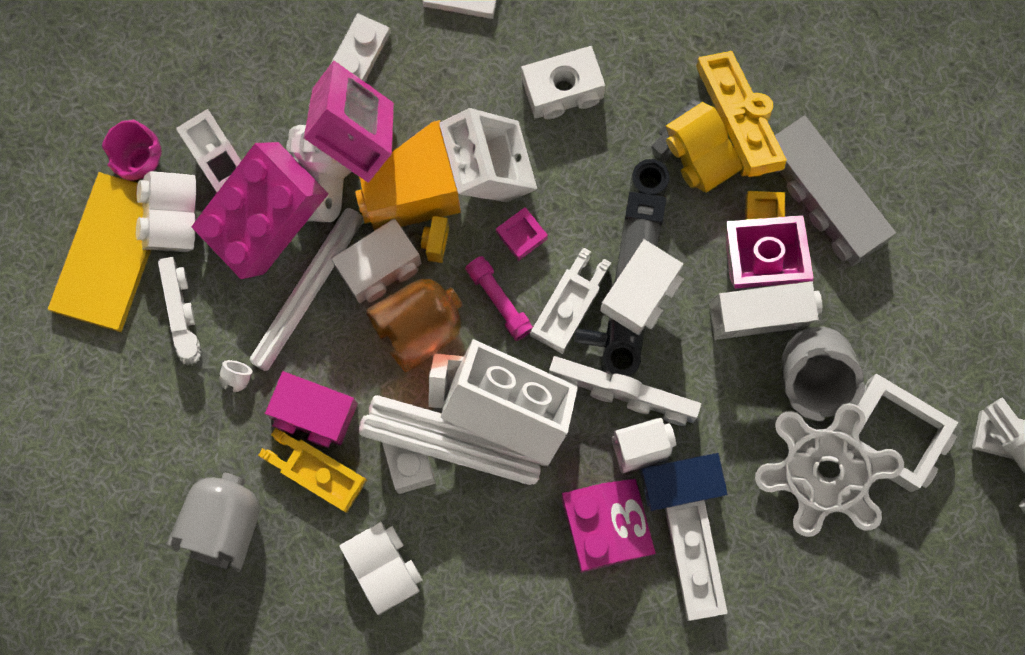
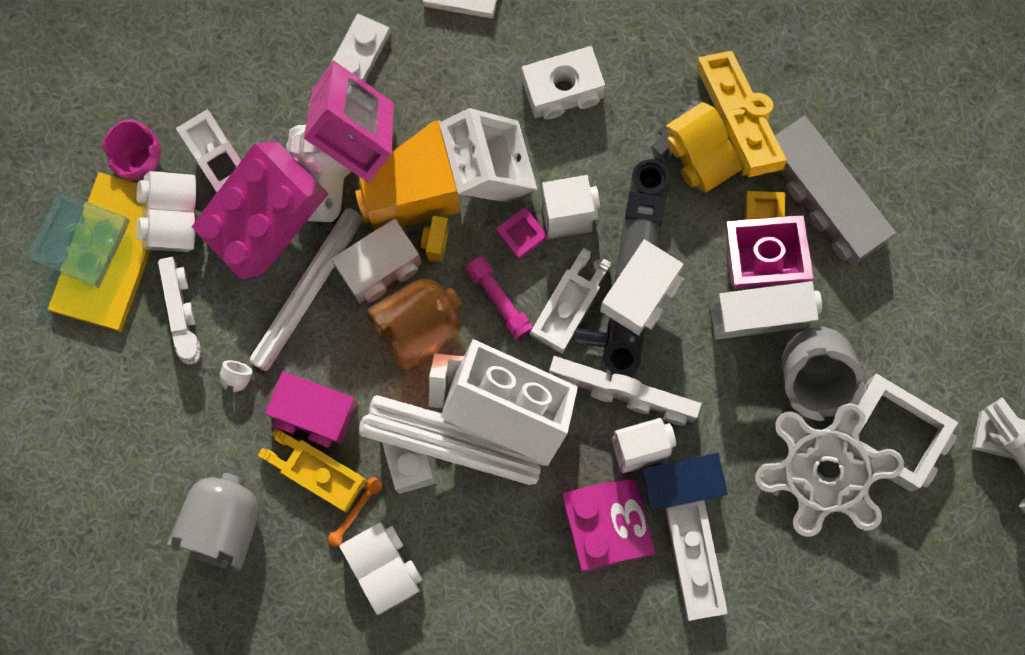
(78, 239): none -> clear light blue plate
(373, 486): none -> orange hinge
(569, 206): none -> white brick

